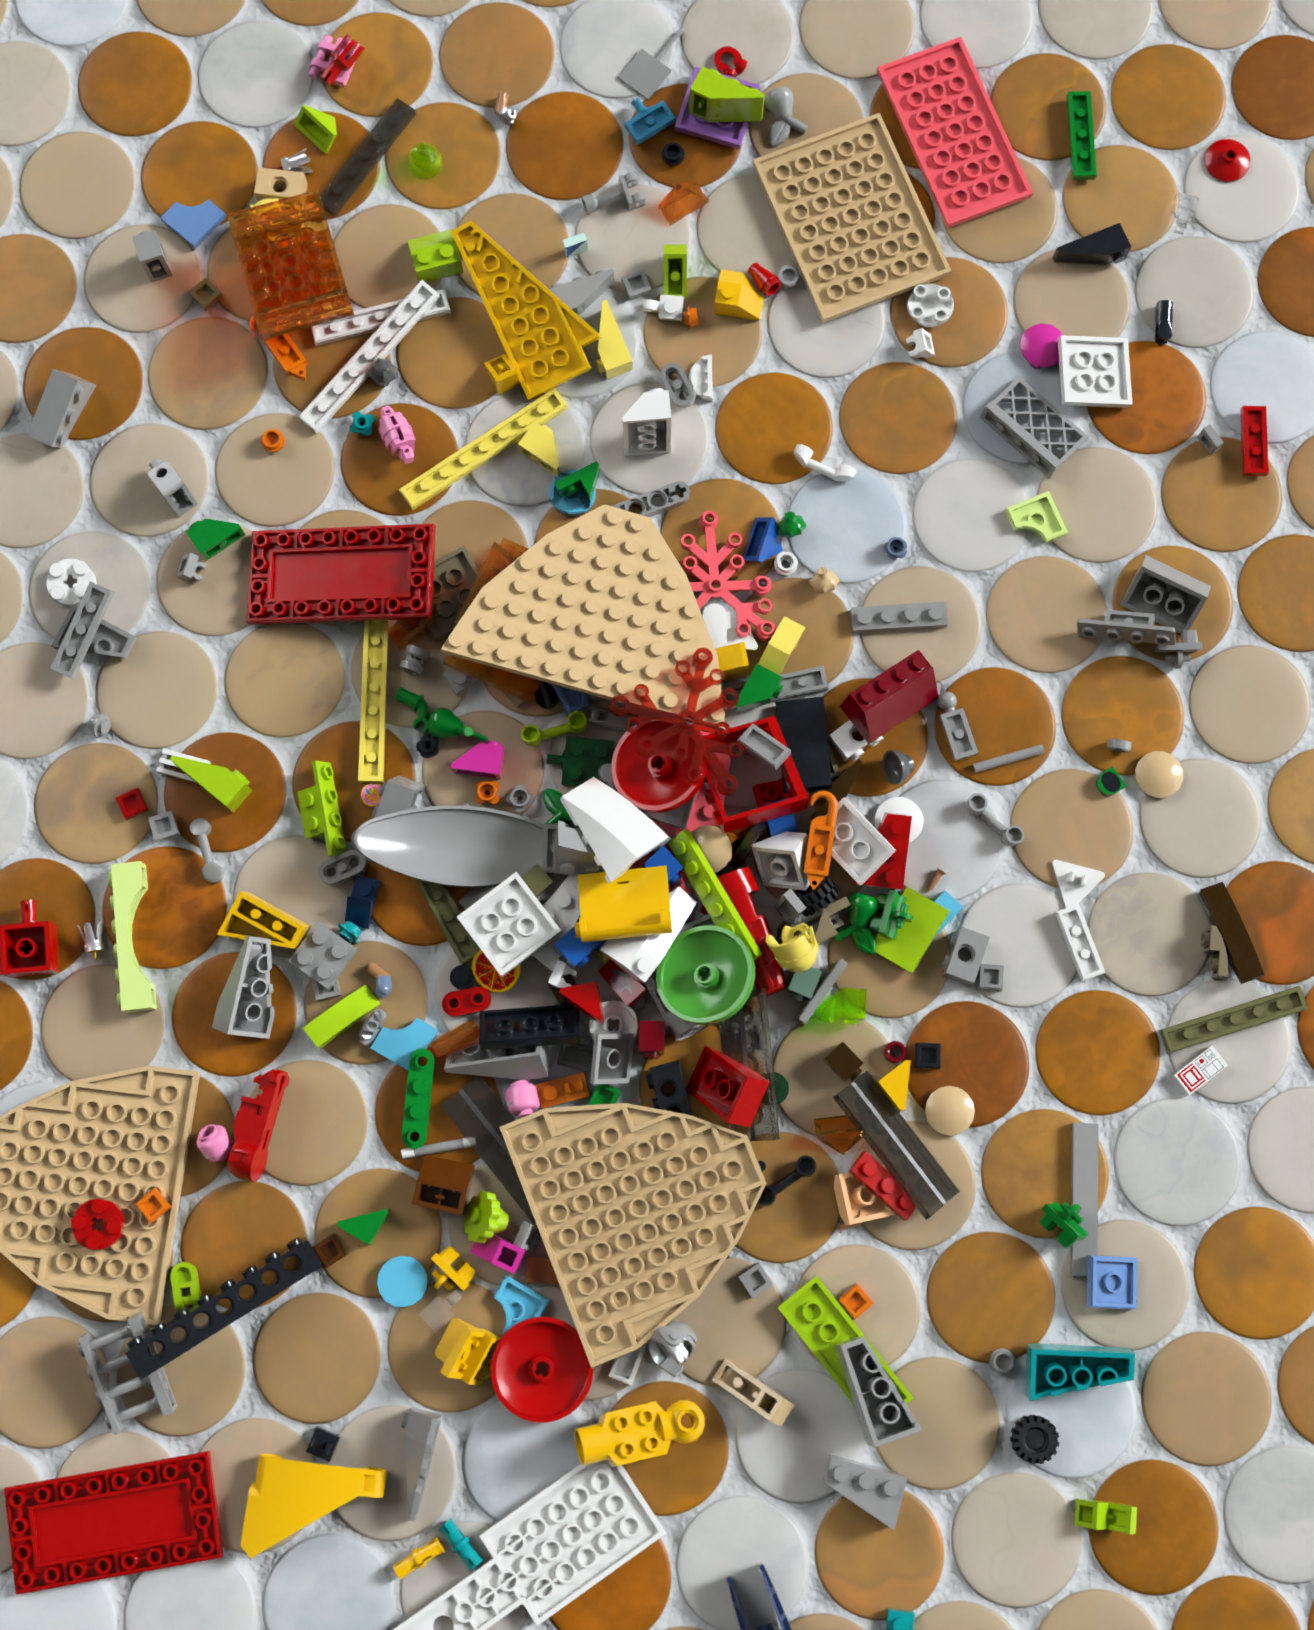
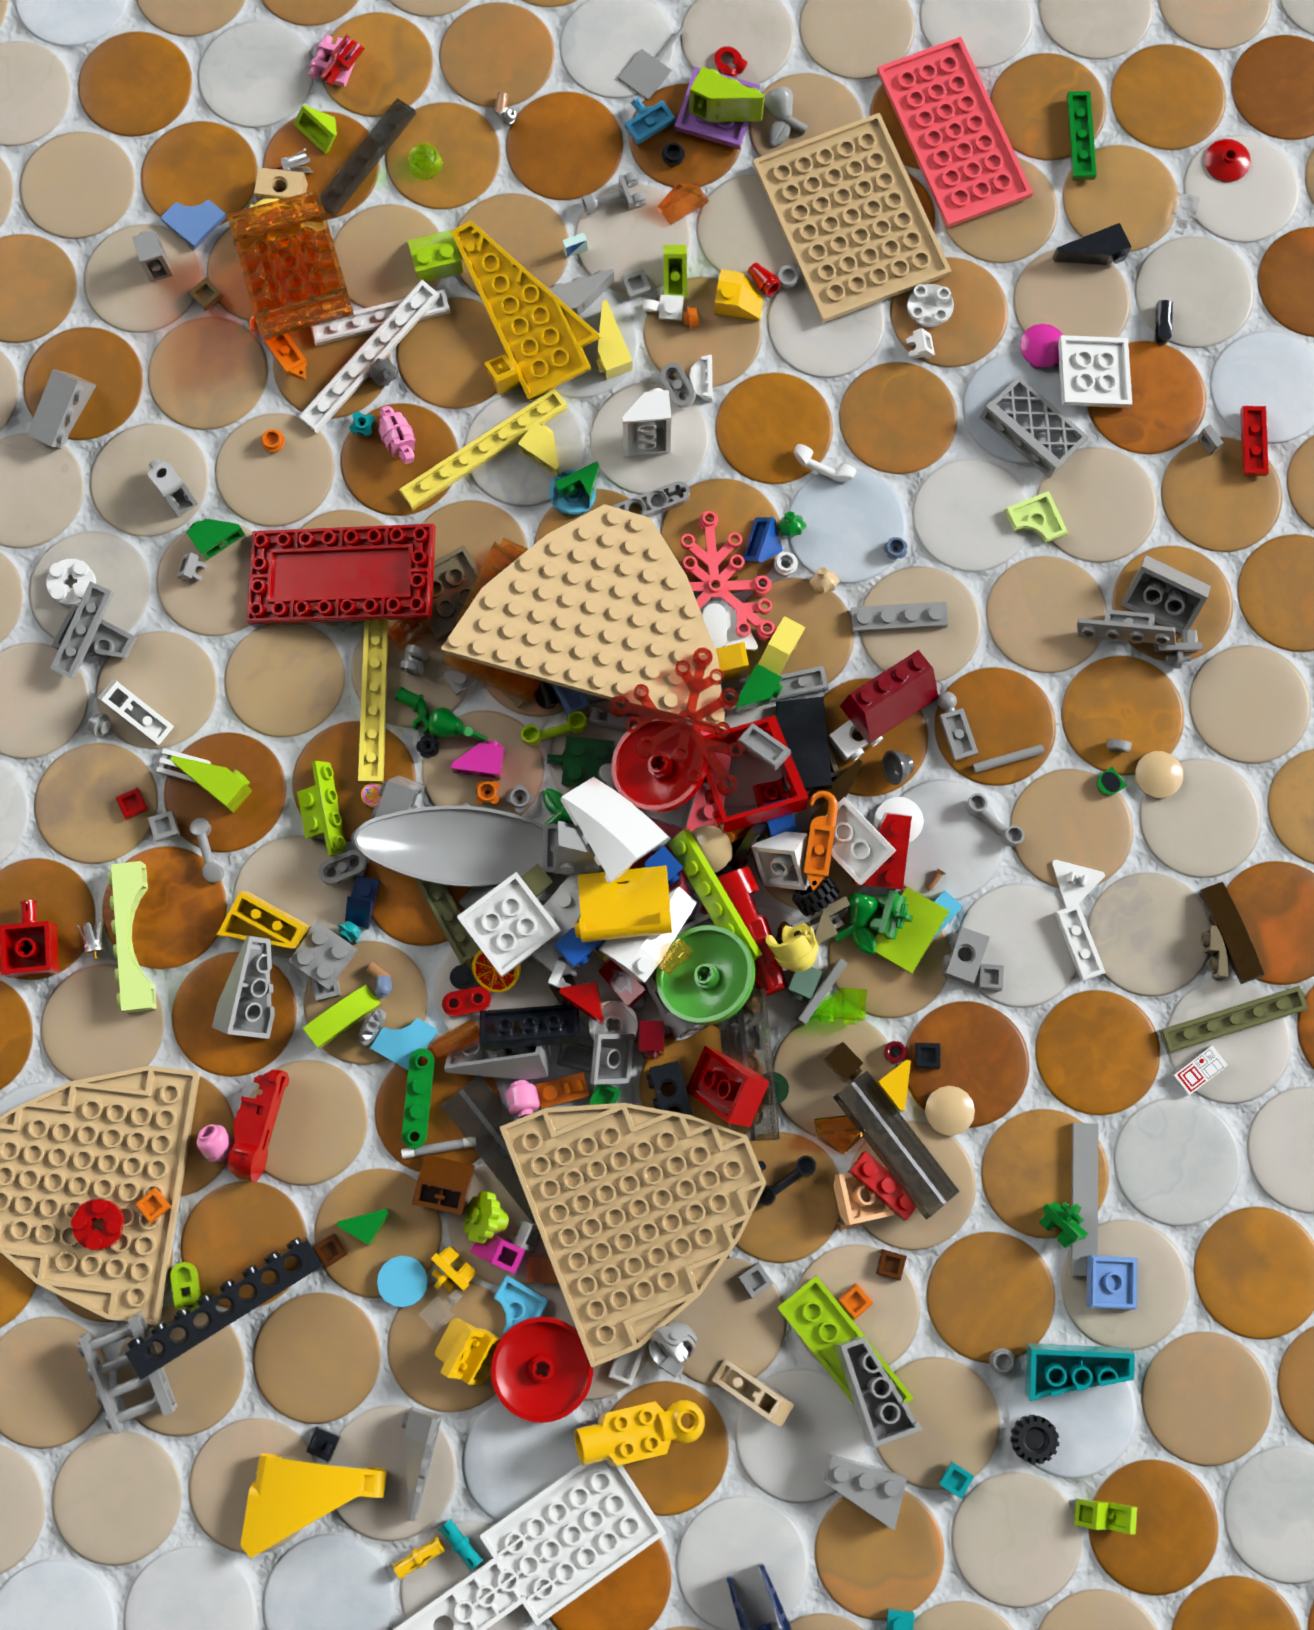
(113, 1522): red tile -> none
(135, 711): none -> white slope
(675, 956): none -> clear yellow cone
(790, 906): light grey tile -> none
(891, 1264): none -> reddish brown tile
(956, 1479): none -> teal plate

